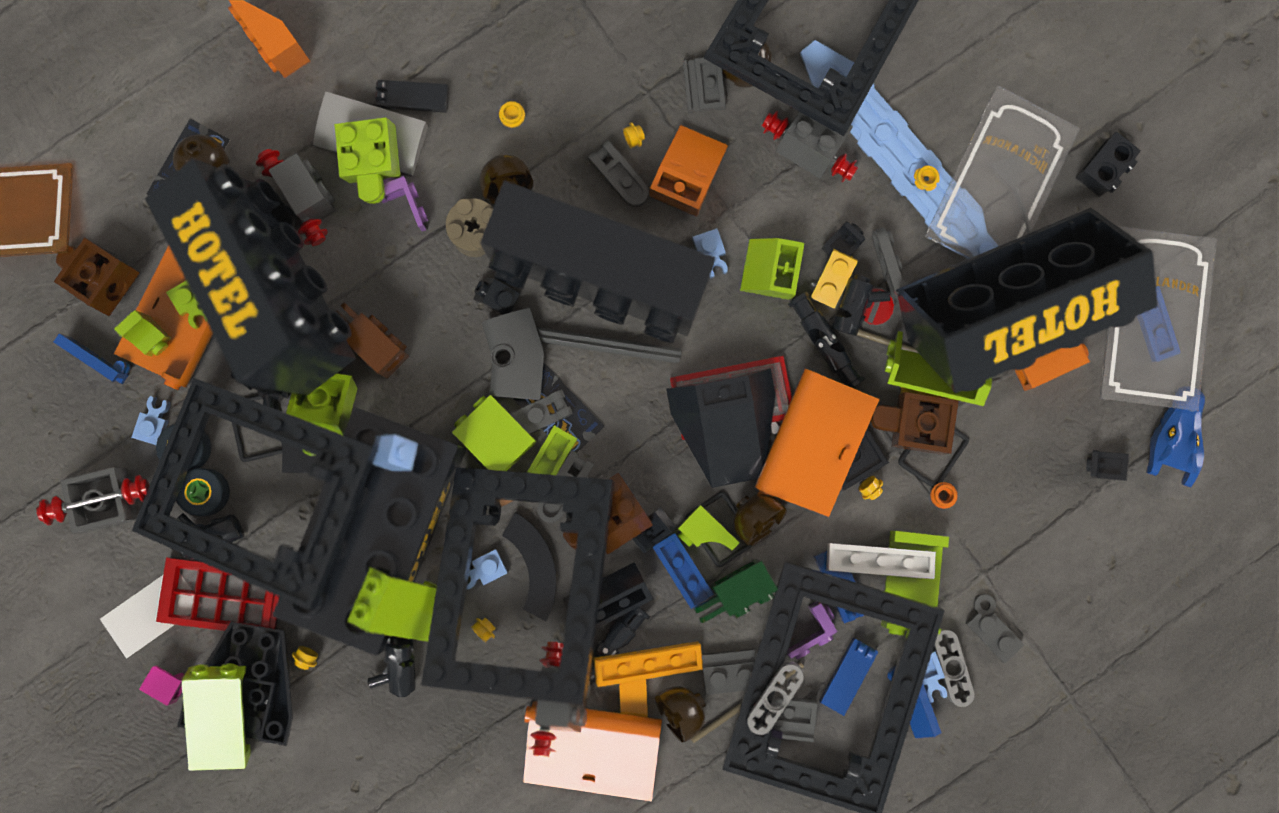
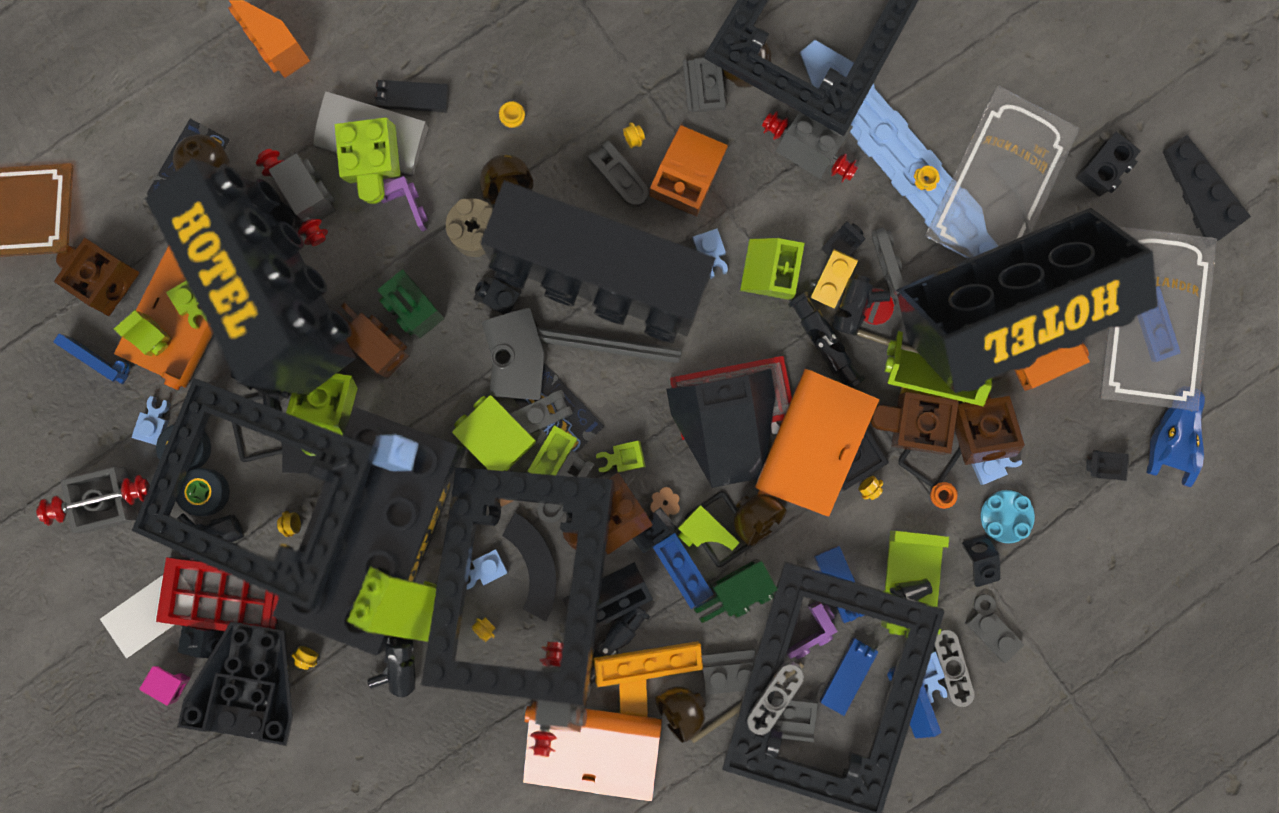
(198, 641): none -> black bracket
(215, 717): panel -> none
(289, 523): none -> yellow plate
(407, 300): none -> dark green brick
(625, 457): none -> lime plate
(672, 499): none -> medium nougat plant
(880, 561): white plate -> none
(913, 590): none -> black cone
(985, 564): none -> black bracket
(988, 430): none -> reddish brown brick
(994, 469): none -> light blue plate
(1007, 516): none -> medium azure dish
(1210, 199): none -> black wing

